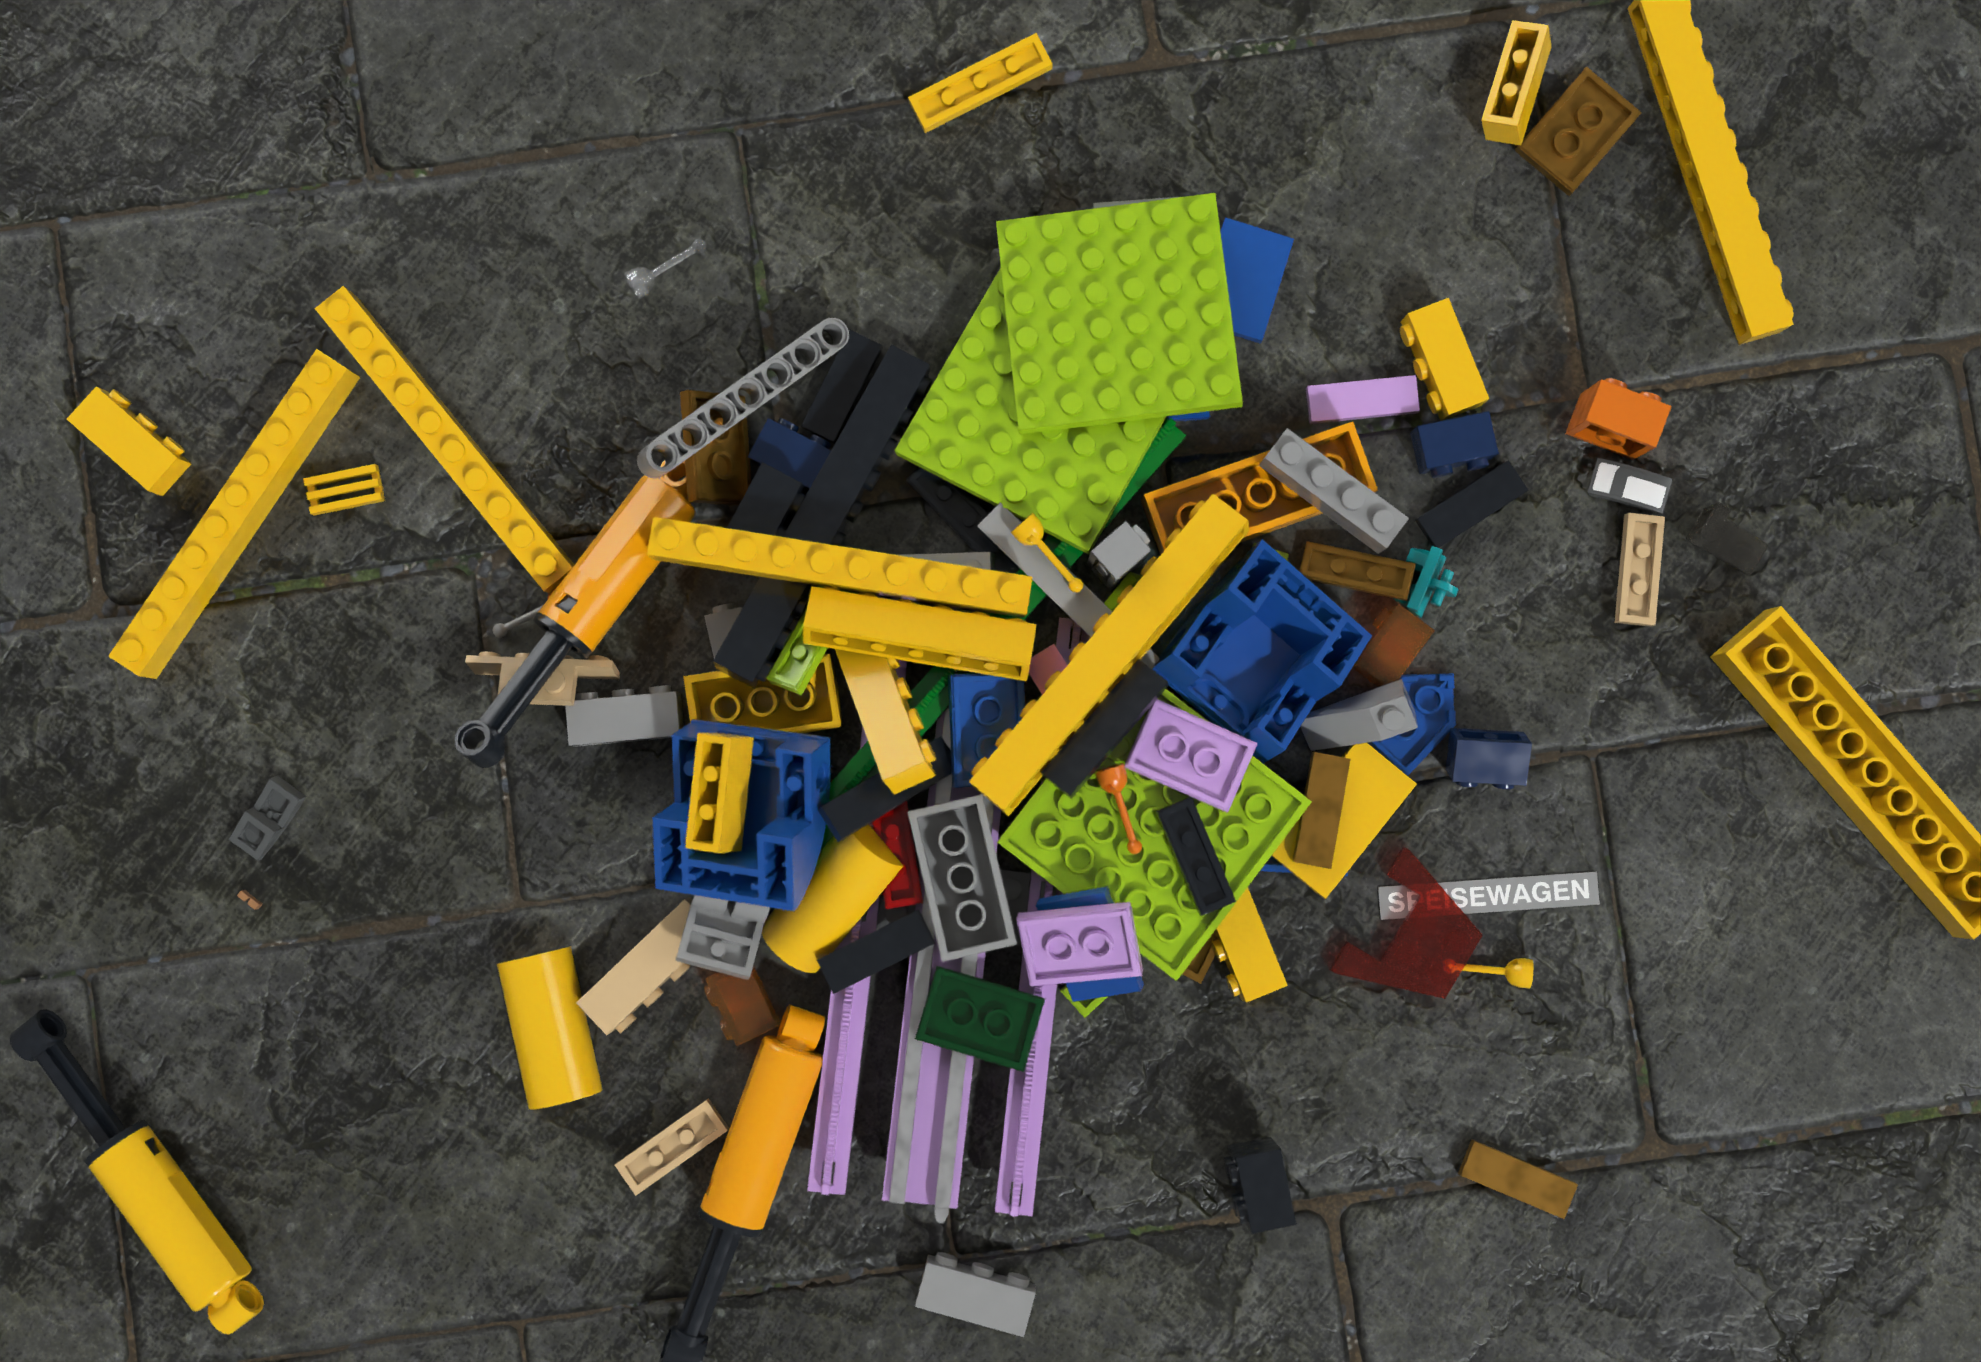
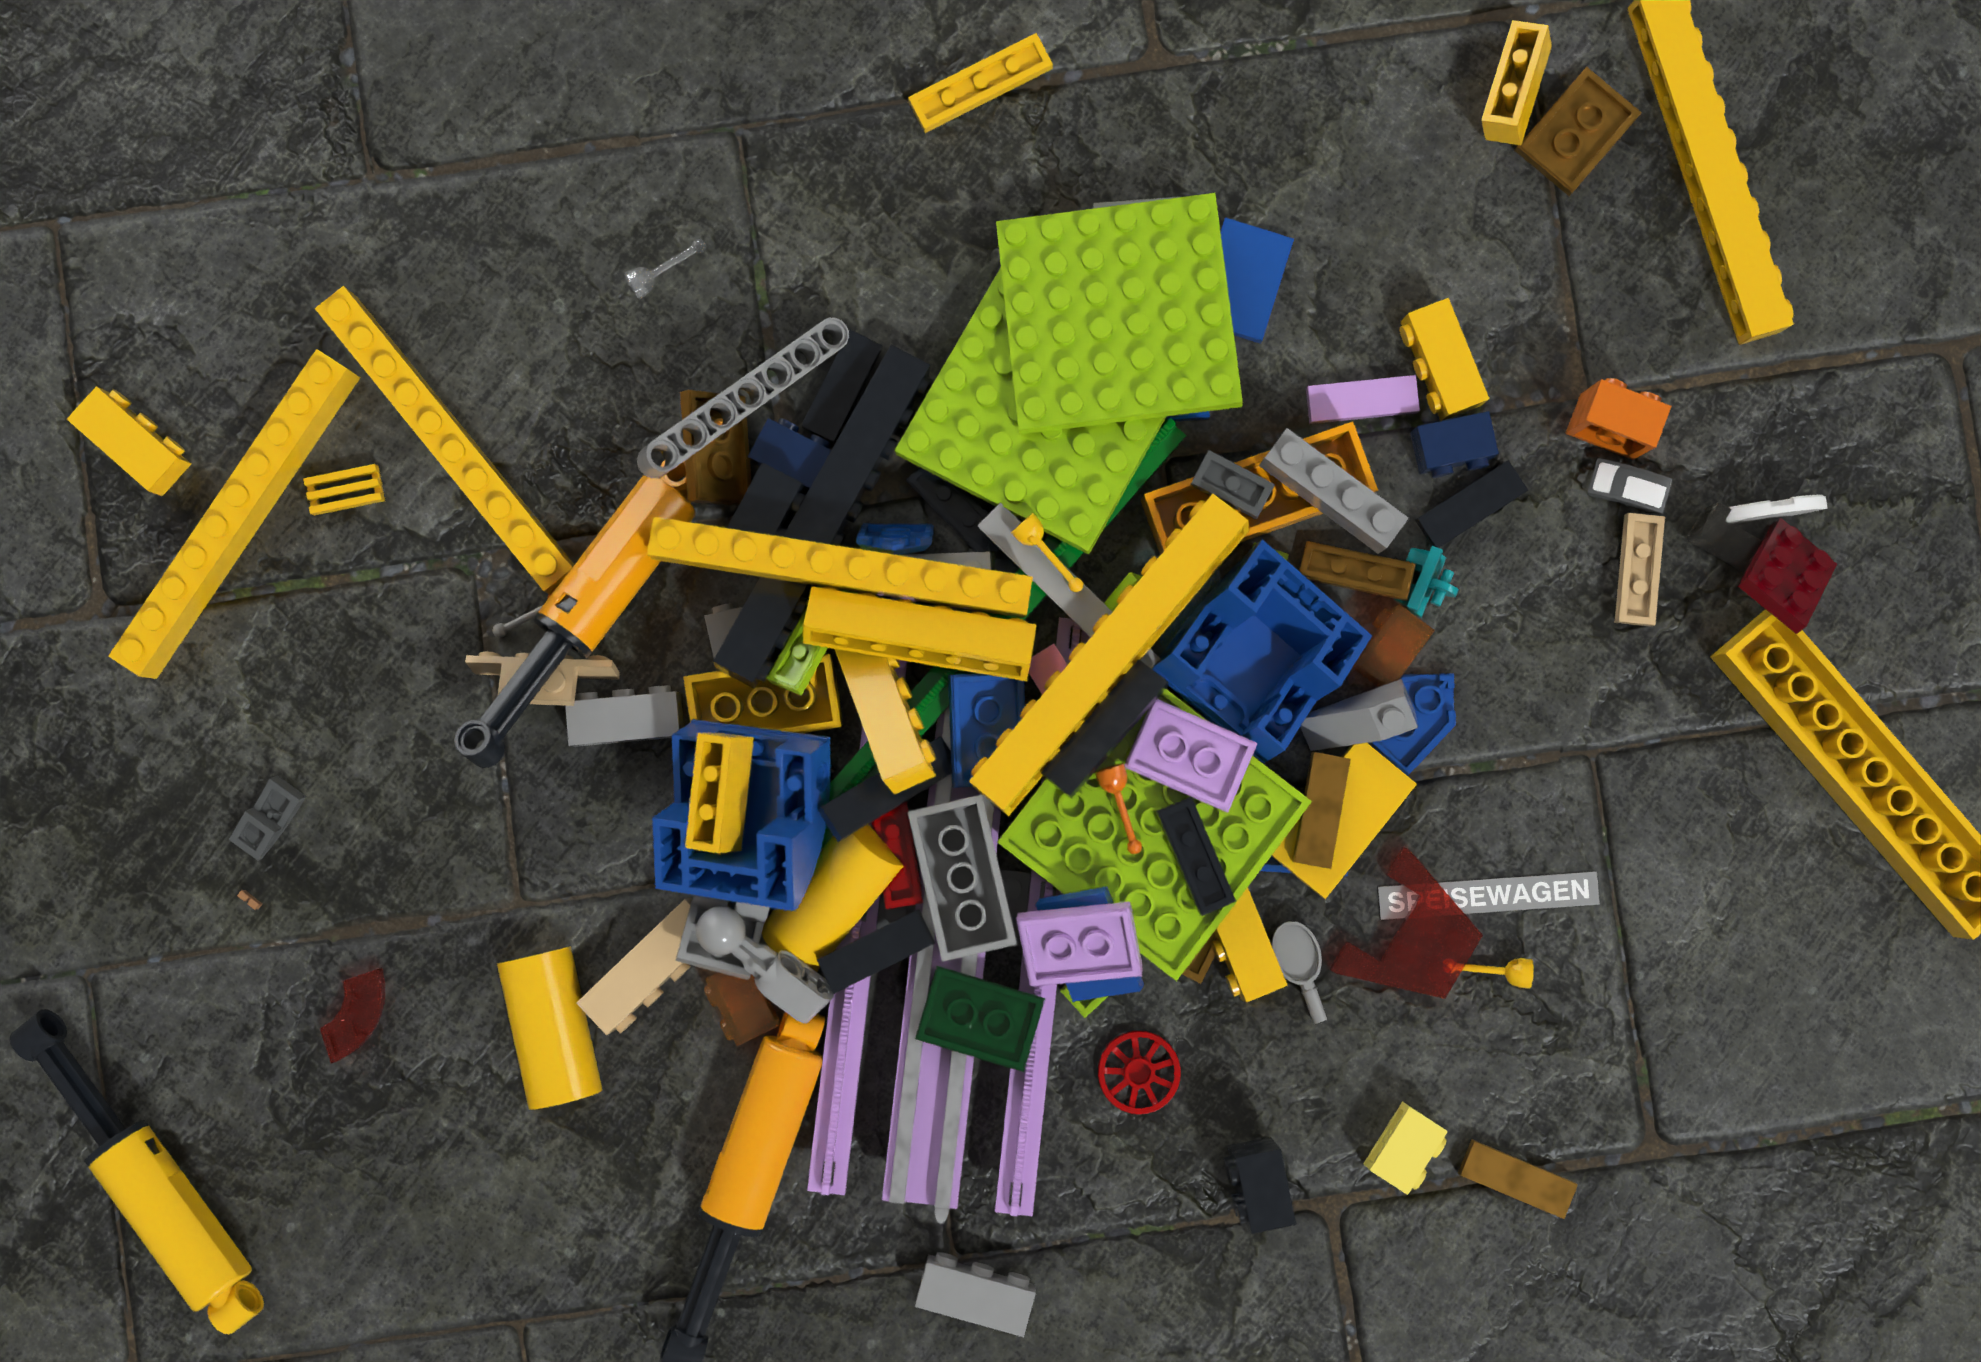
(358, 1015): none -> clear red tile
(671, 1146): tan plate -> none
(777, 975): none -> light grey beam
(895, 538): none -> blue tile
(1119, 555): light grey brick -> none
(1138, 1072): none -> red wheel
(1232, 484): none -> dark grey plate
(1300, 962): none -> light grey piece
(1406, 1149): none -> light yellow brick
(1488, 757): dark blue brick -> none
(1780, 508): none -> white tile
(1788, 575): none -> dark red plate

